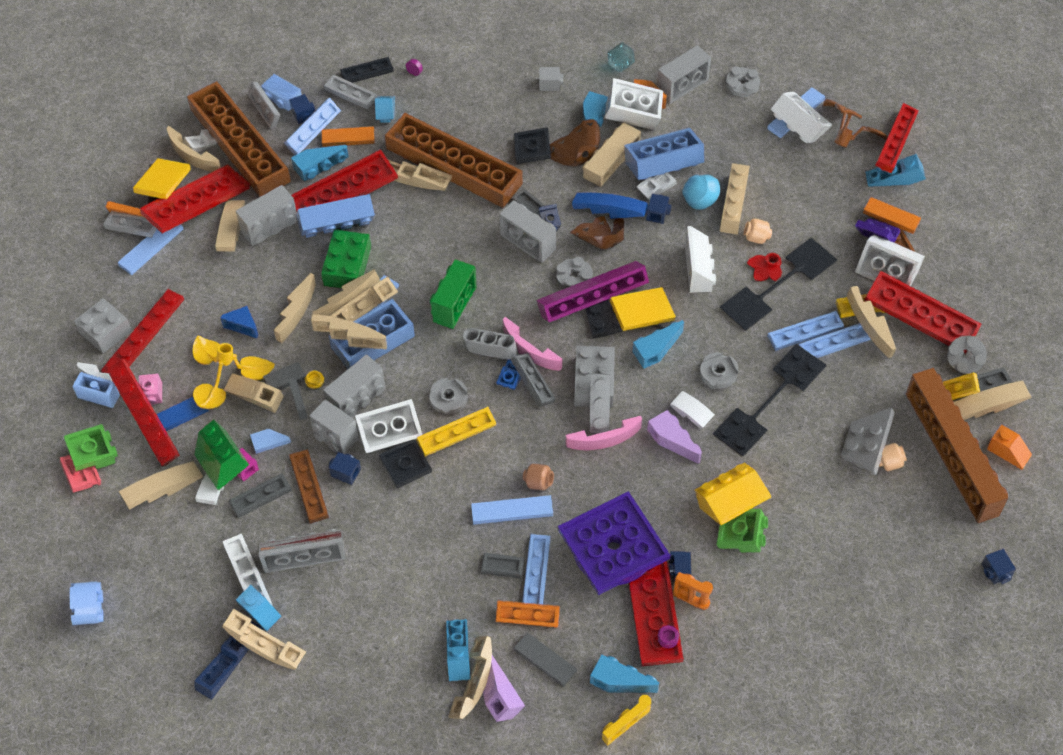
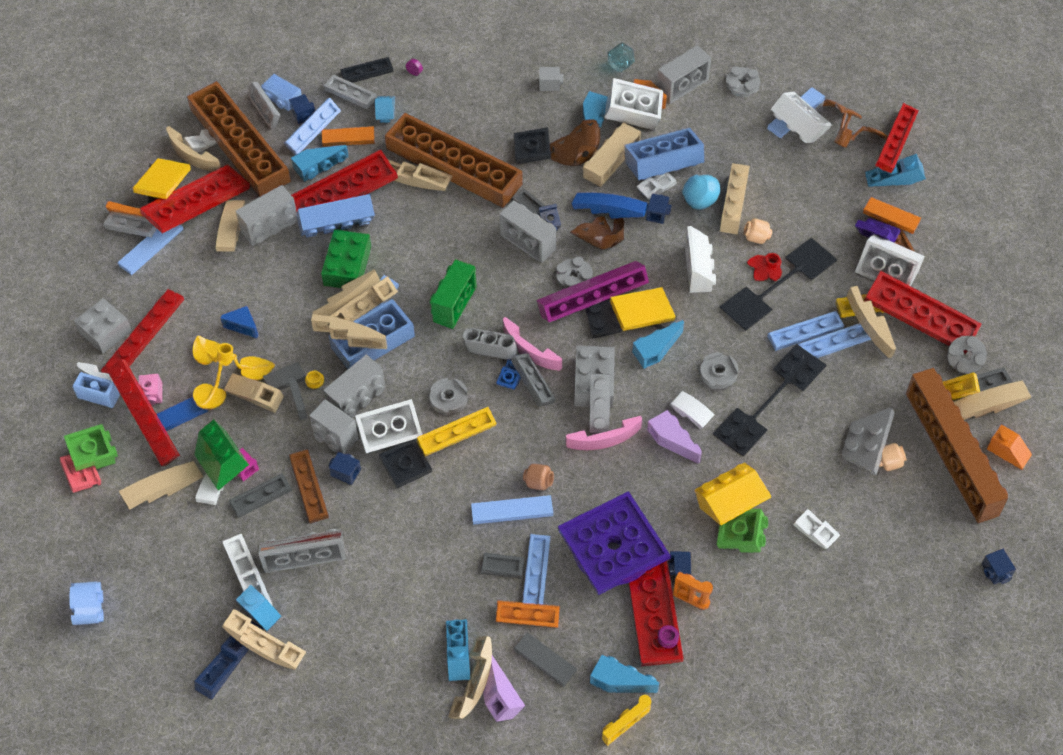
(268, 440): light blue tile -> none
(297, 305): tan slope -> none
(817, 531): none -> white slope

